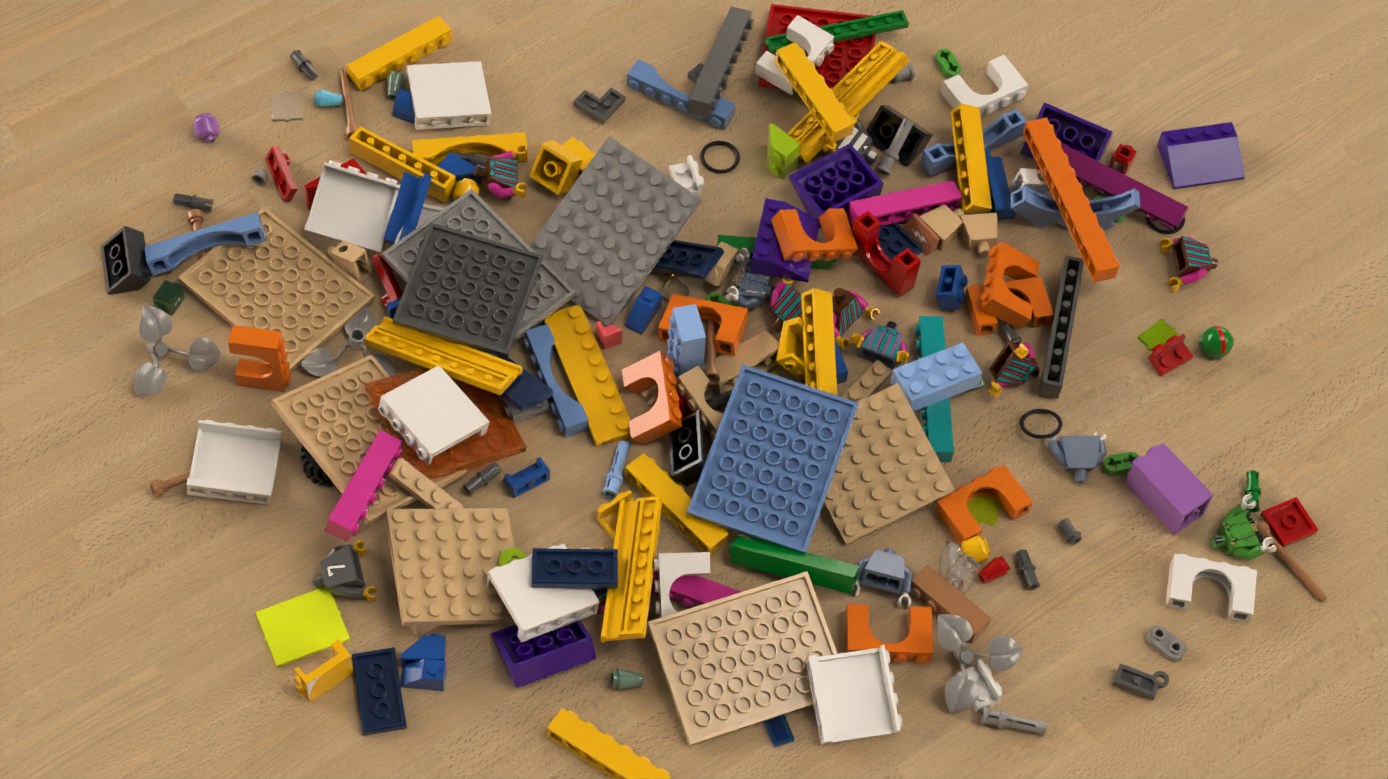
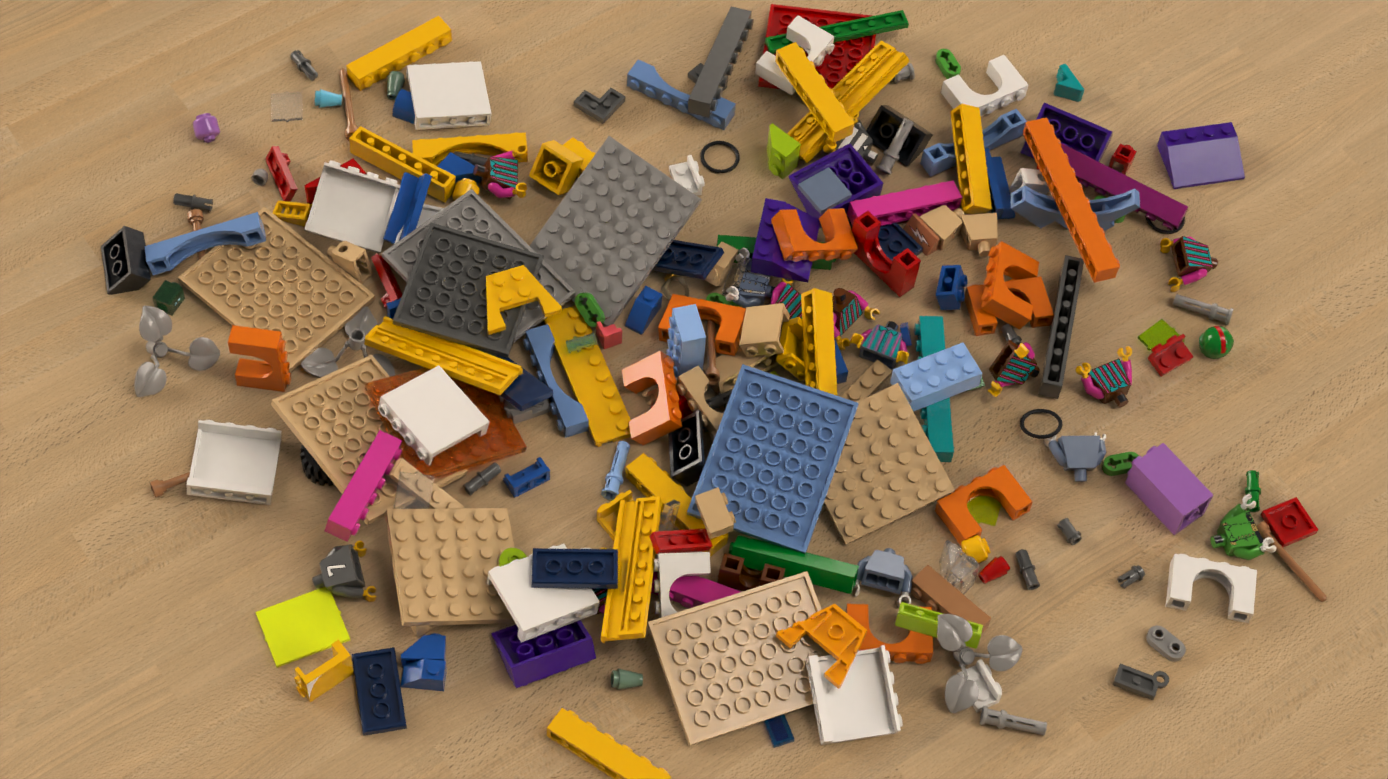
(293, 218): none -> yellow slope
(413, 491): none -> clear piece
(513, 289): none -> yellow wing
(579, 343): none -> clear light blue pin
(589, 310): none -> bright green beam
(669, 516): none -> clear tile
(680, 541): none -> red plate
(715, 513): none -> tan brick
(737, 576): none -> reddish brown arch
(762, 329): none -> tan panel
(824, 190): none -> sand blue tile
(834, 633): none -> light orange wing
(906, 336): none -> blue tile
(926, 622): none -> lime slope
(1068, 85): none -> teal slope
(1110, 380): none -> torso
(1136, 573): none -> dark grey pin
(1212, 314): none -> light grey pin

